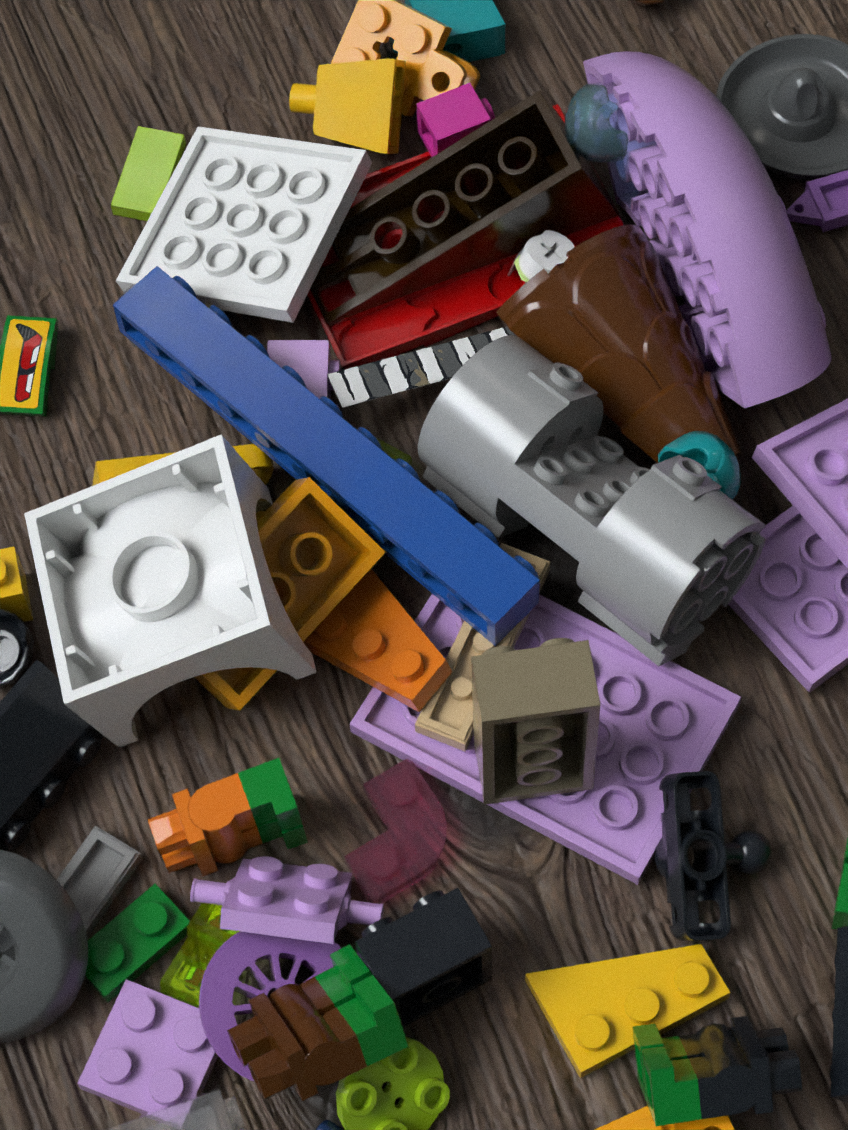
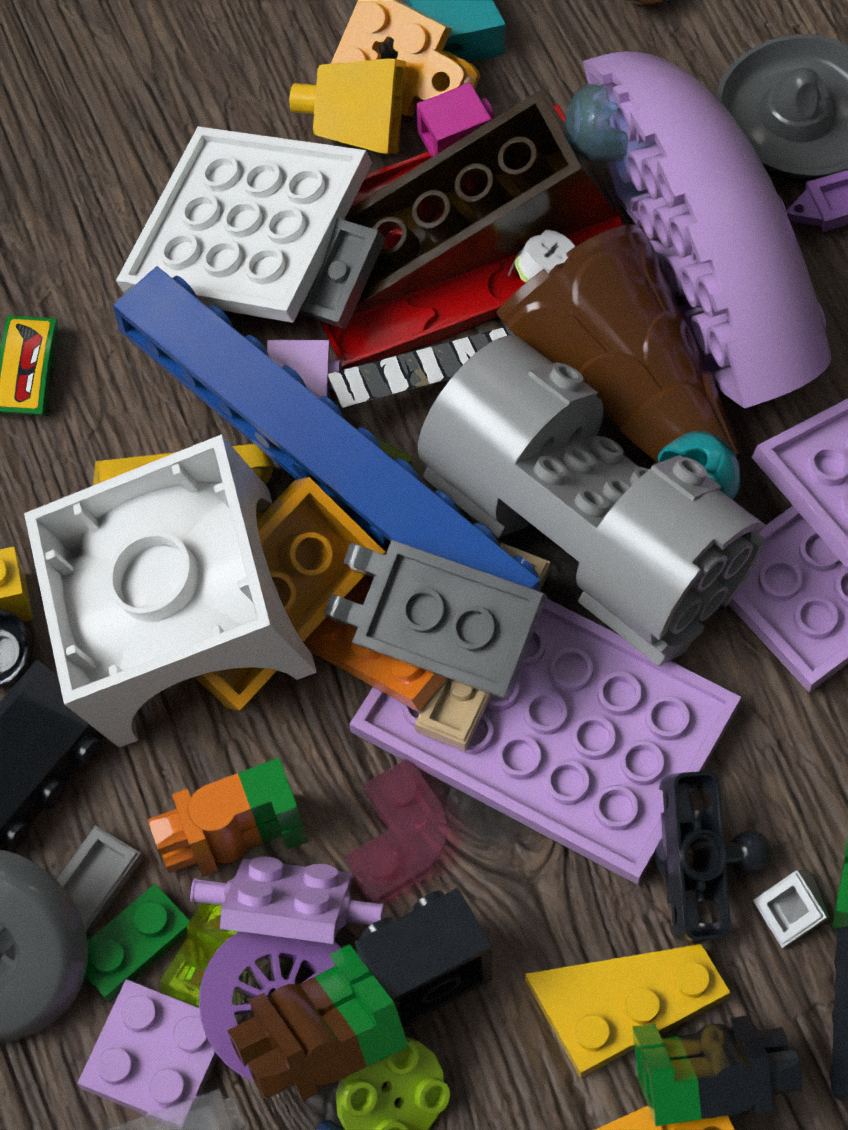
(147, 172): lime tile -> none
(343, 273): none -> dark grey plate
(441, 616): none -> dark grey tile
(535, 720): dark tan brick -> none
(792, 907): none -> light grey slope

